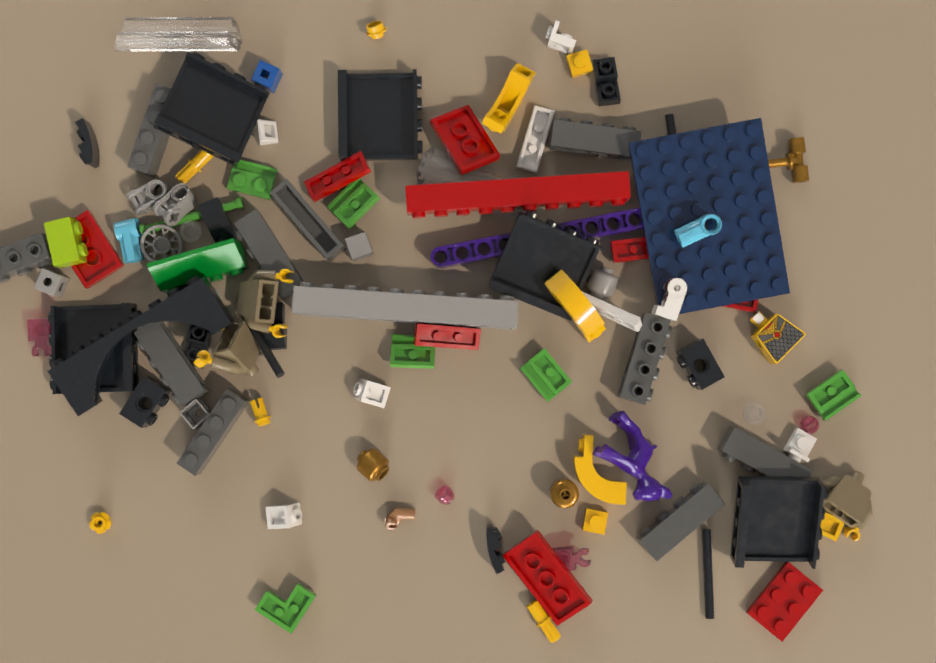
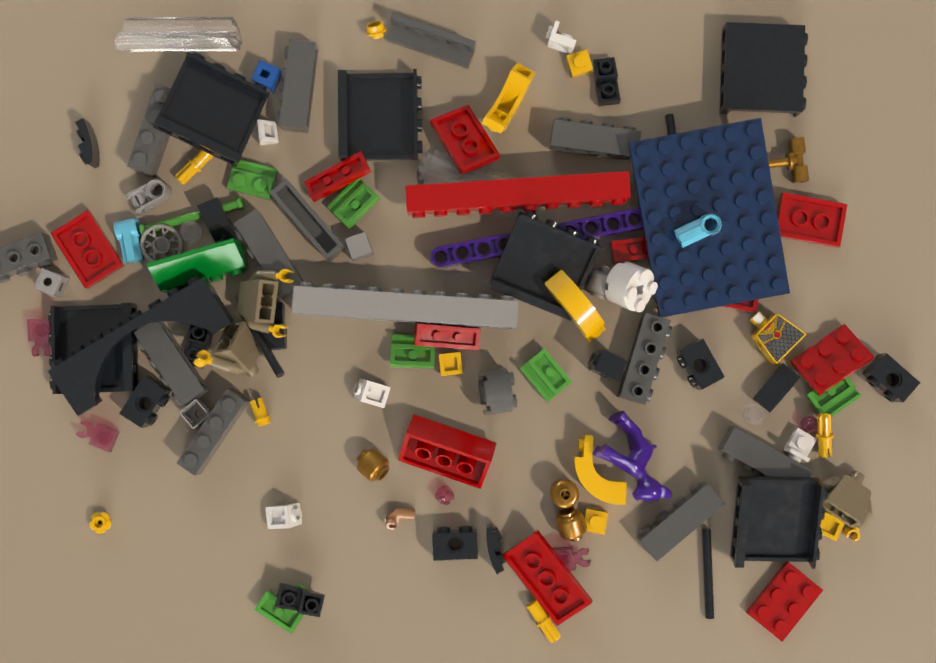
(66, 242): lime brick -> none
(101, 436): none -> clear pink plate
(176, 203): light grey piece -> none
(298, 86): none -> dark grey brick
(299, 600): none -> black slope
(431, 41): none -> dark grey fence
(447, 451): none -> red slope
(450, 364): none -> yellow plate
(467, 549): none -> black brick
(496, 391): none -> dark grey brick
(535, 139): white tile -> none
(571, 524): none -> pearl gold head
(607, 365): none -> black brick
(615, 313): white tile -> none
(630, 286): none -> white brick
(673, 298): white leg -> none
(763, 68): none -> black panel
(776, 387): none -> black slope
(811, 219): none -> red plate
(824, 435): none -> yellow axle
(832, 359): none -> red plate
(902, 384): none -> black brick

